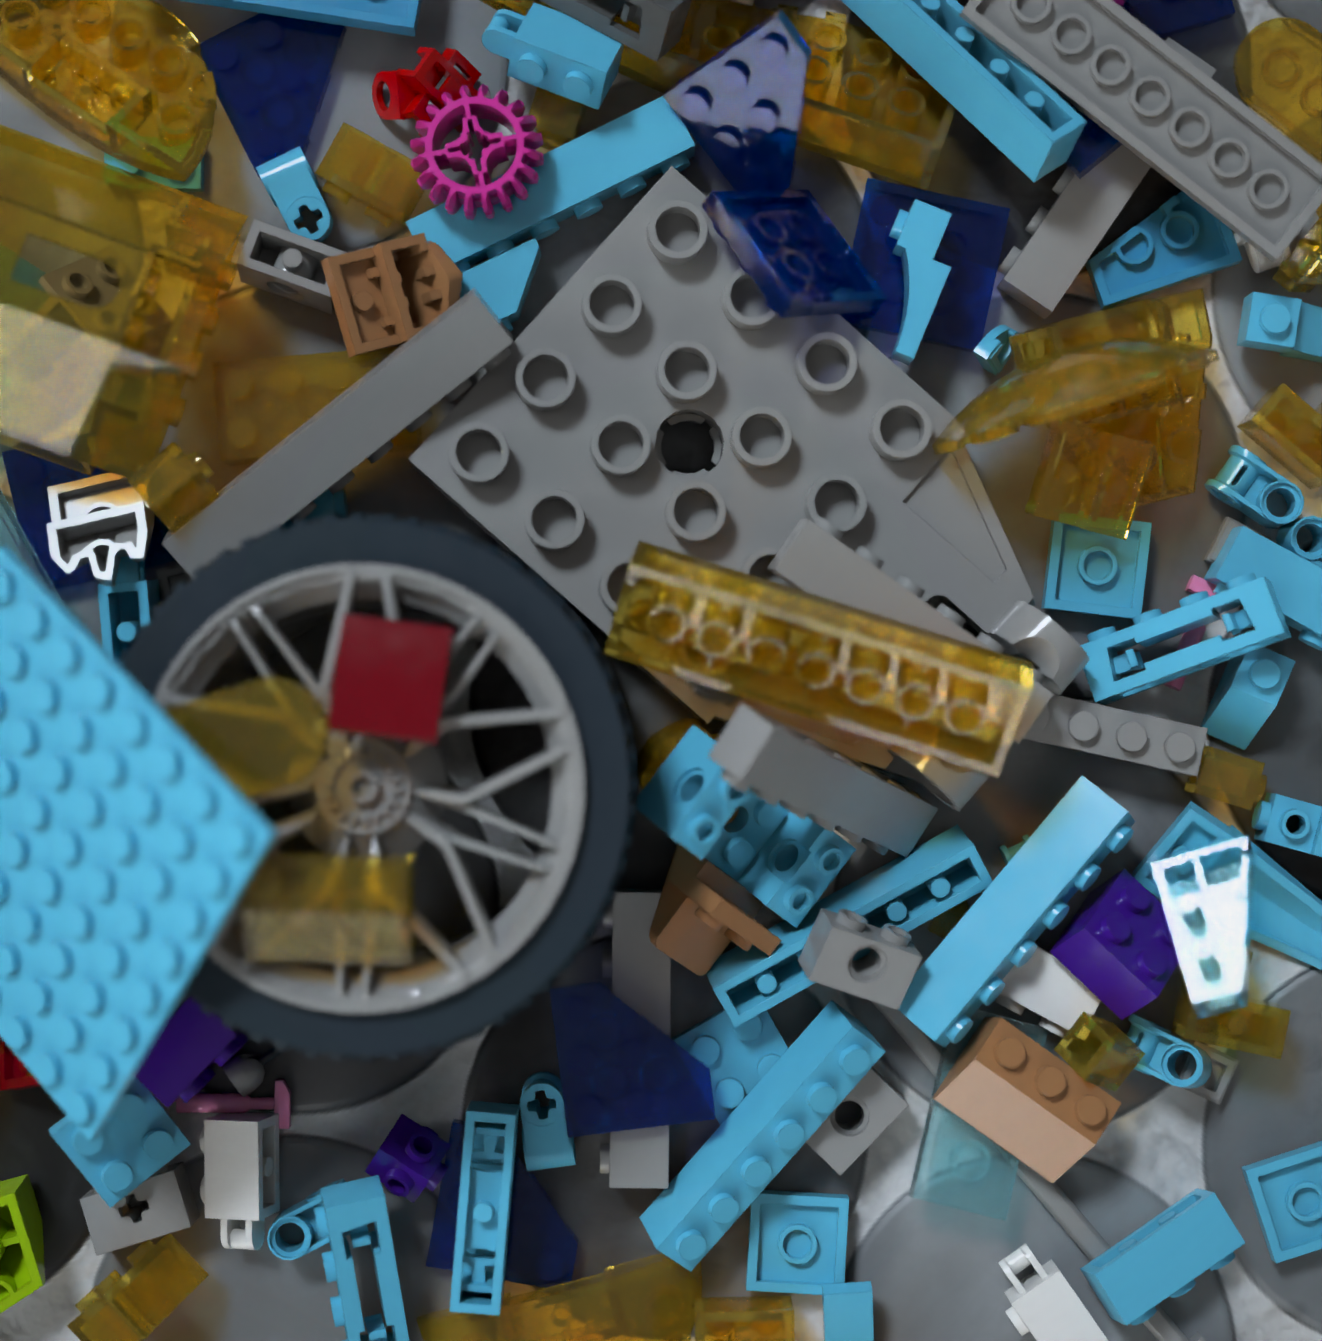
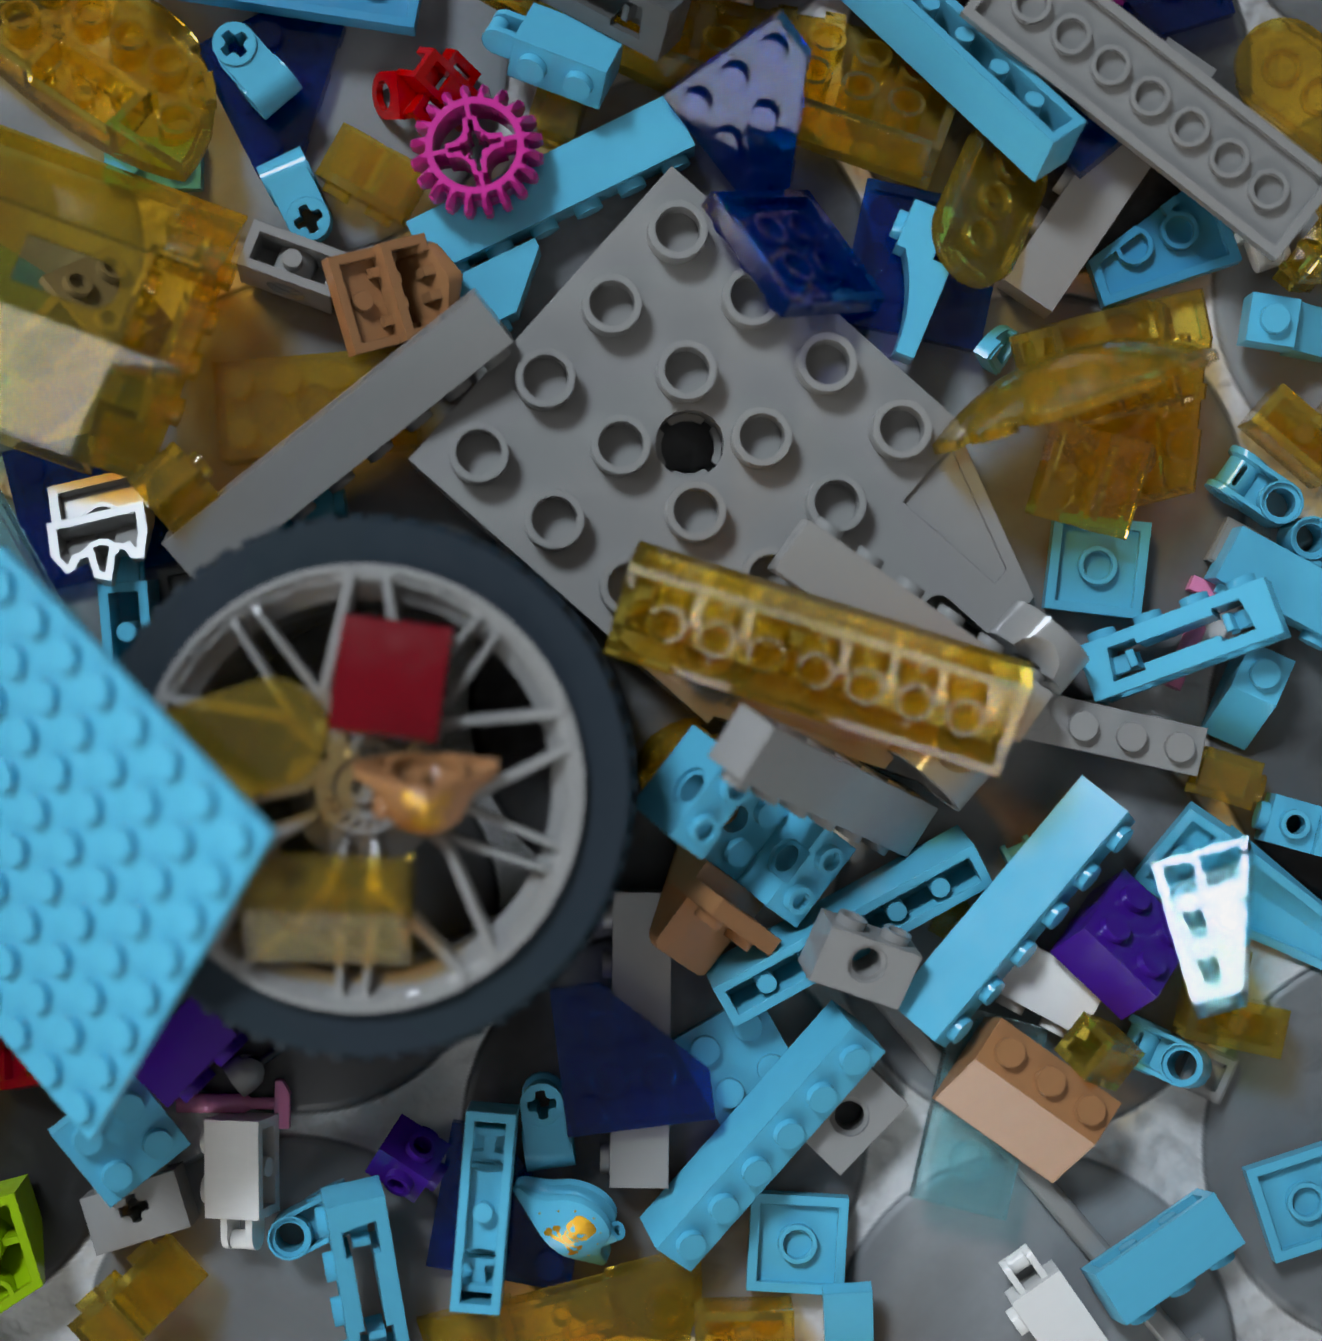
(258, 73): none -> medium azure piece
(424, 789): none -> medium nougat hat
(571, 1216): none -> medium azure hat
(984, 214): none -> clear yellow tile

